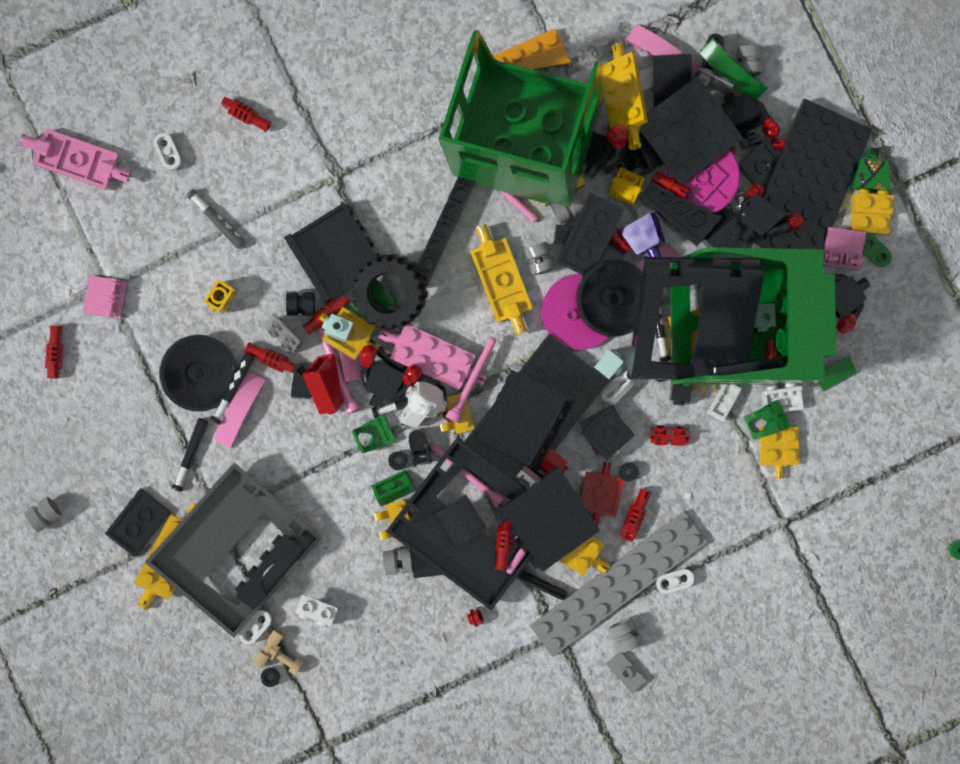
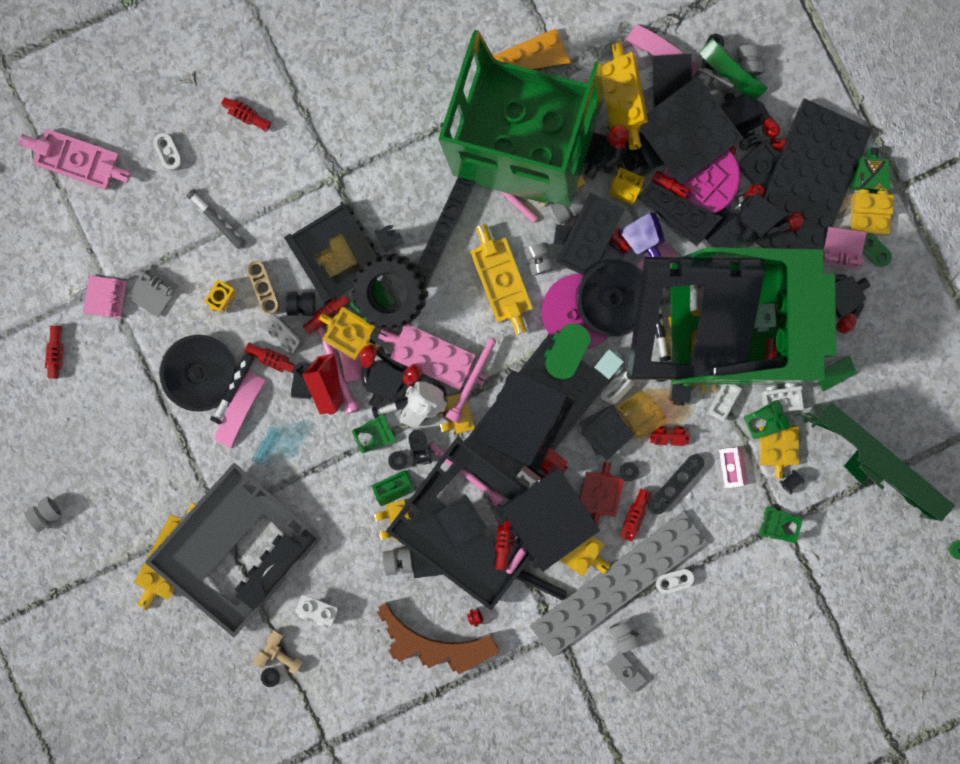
(138, 522): black tile -> none
(152, 291): none -> light grey hinge
(194, 443): black piece -> none
(255, 626): white plate -> none
(257, 280): none -> tan beam
(263, 451): none -> clear light blue plate
(337, 257): none -> clear yellow plate
(337, 327): light aqua brick -> none
(387, 238): none -> black hinge
(408, 642): none -> dark orange arch
(567, 351): none -> green brick
(641, 414): none -> clear yellow plate
(678, 486): none -> black beam
(733, 467): none -> bright pink slope
(773, 523): none -> green piece
(792, 482): none -> black bush
(879, 463): none -> dark green piece

